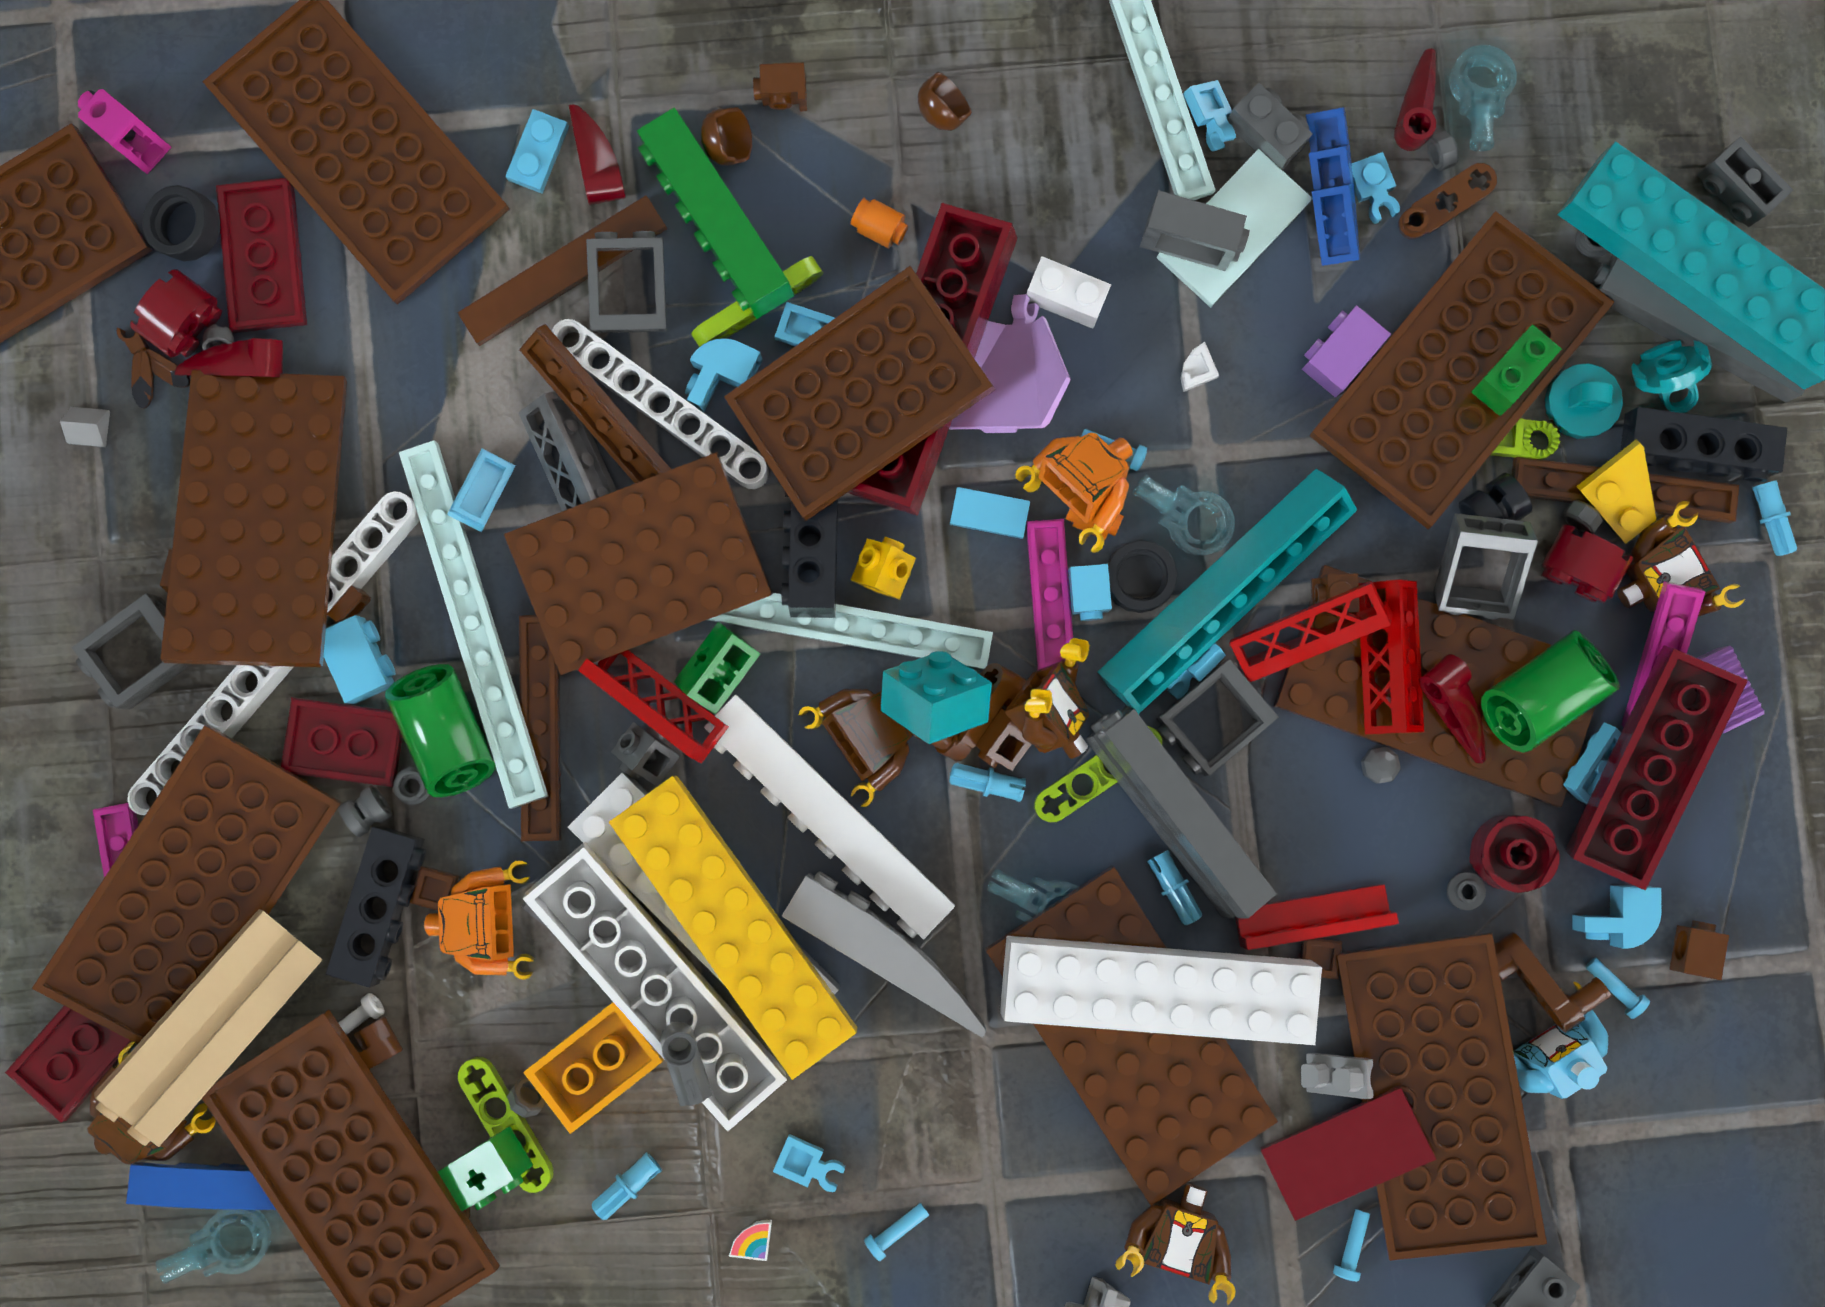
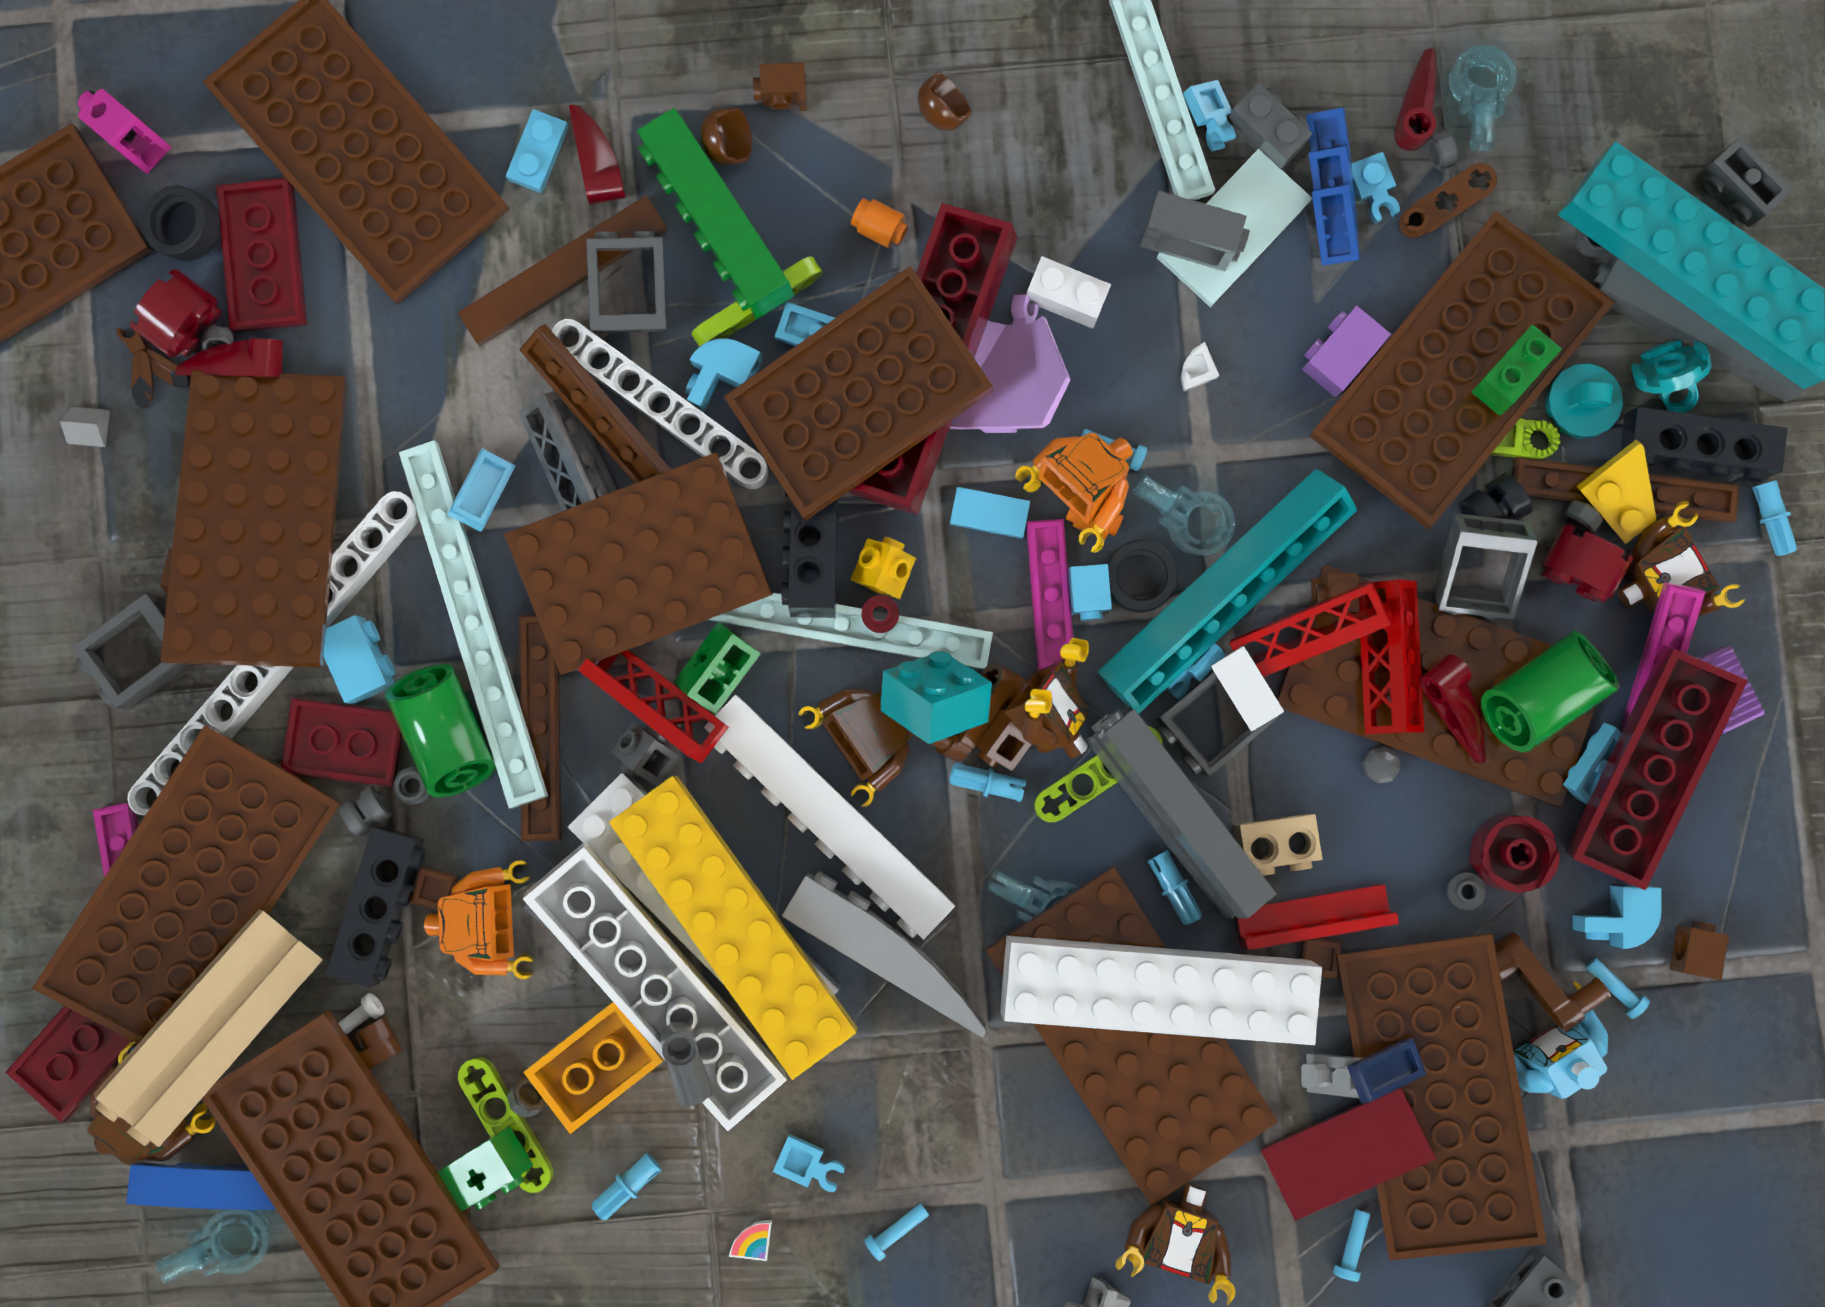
(349, 604): reddish brown tile -> none
(875, 625): none -> dark red plate
(1247, 688): none -> white tile
(1277, 835): none -> tan brick
(1386, 1070): none -> dark blue tile

